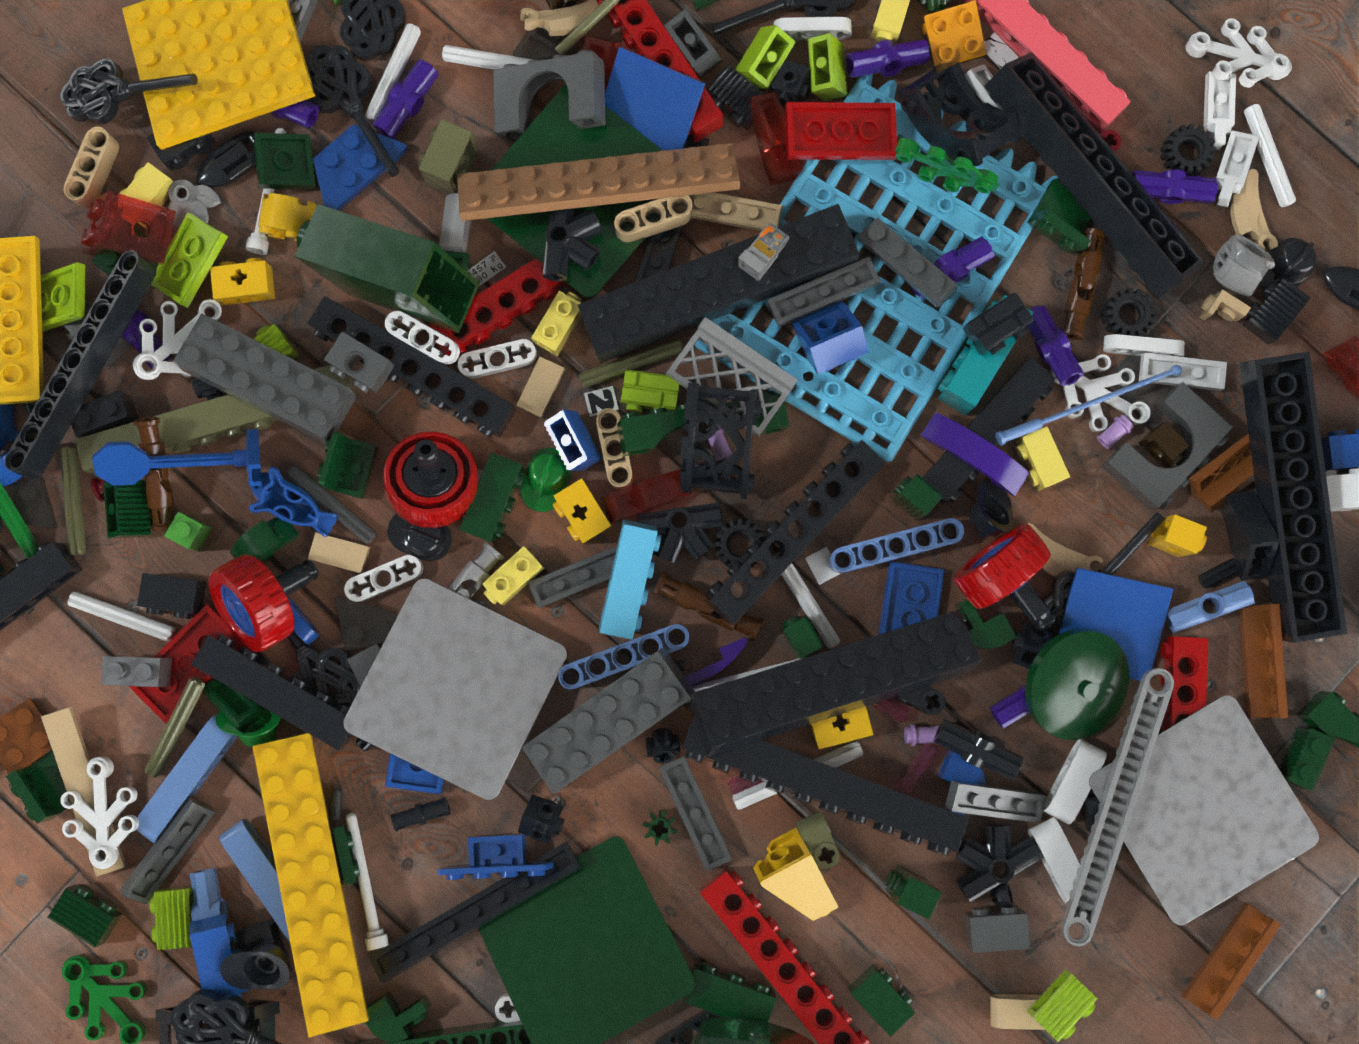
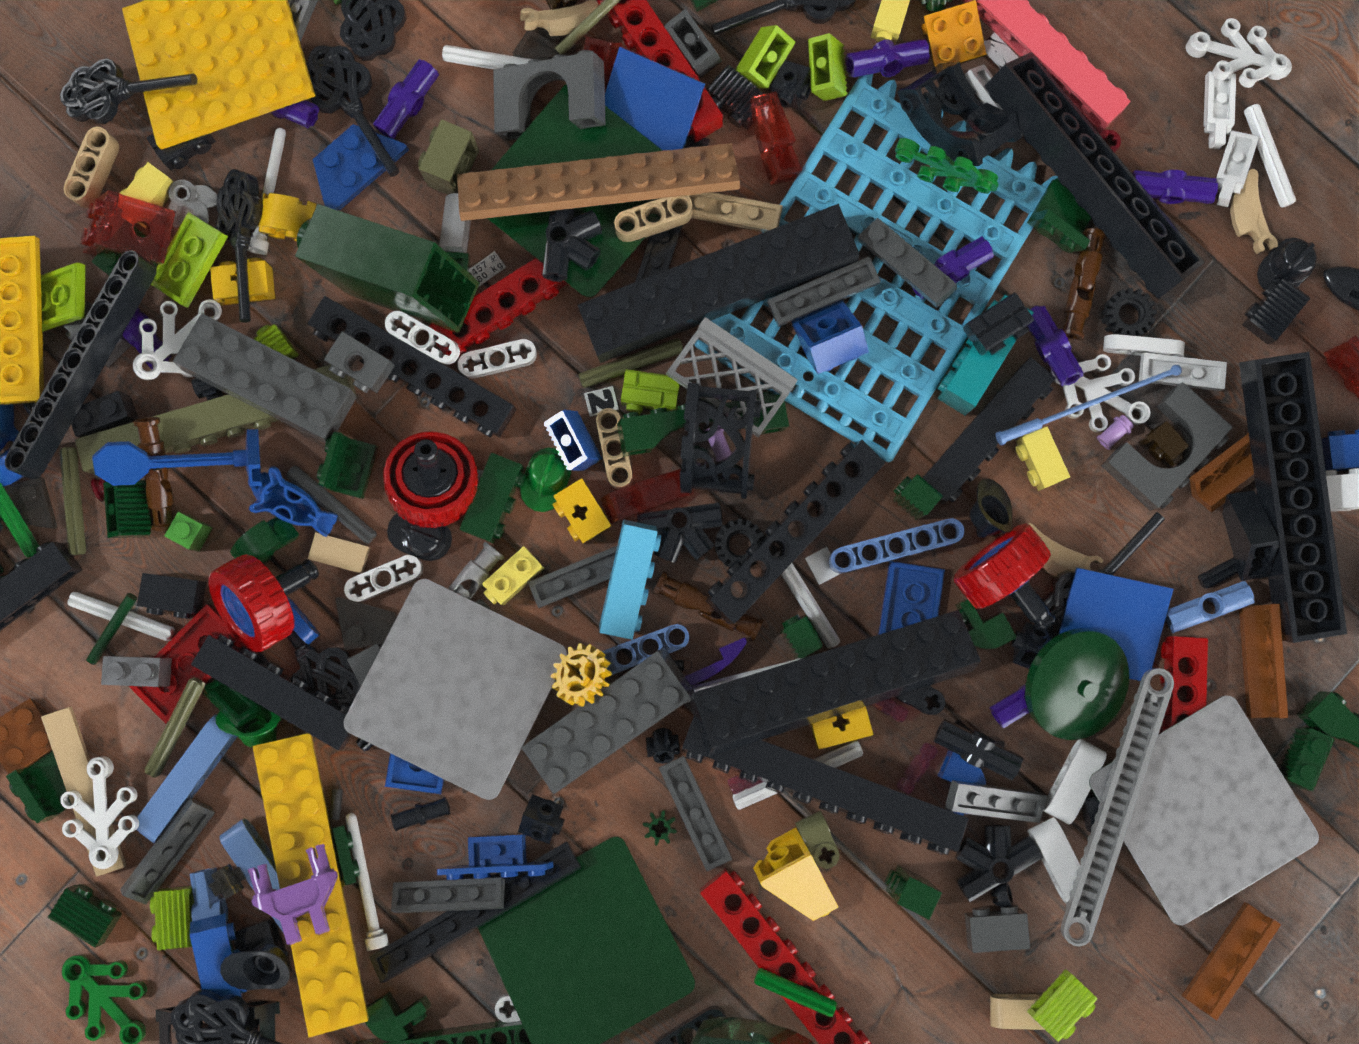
(111, 628): none -> dark green bar
(227, 162): black piece -> none
(227, 881): none -> clear smoke gear
(238, 213): none -> black piece
(284, 161): dark green plate -> none
(298, 899): none -> medium lavender connector
(393, 71): white axle -> none
(448, 895): none -> dark grey plate
(540, 387): tan tile -> none
(558, 323): light yellow brick -> none
(591, 665): none -> yellow gear
(730, 994): dark green brick -> none
(763, 251): light grey leg -> none
(795, 992): none -> green axle
(808, 27): white beam -> none
(840, 131): red plate -> none
(881, 1000): dark green brick -> none
(919, 735): lavender pin -> none
(975, 452): dark purple slope -> none
(1178, 536): yellow brick -> none
(1198, 140): black tyre -> none
(1226, 305): tan bracket -> none
(1241, 265): light grey piece -> none

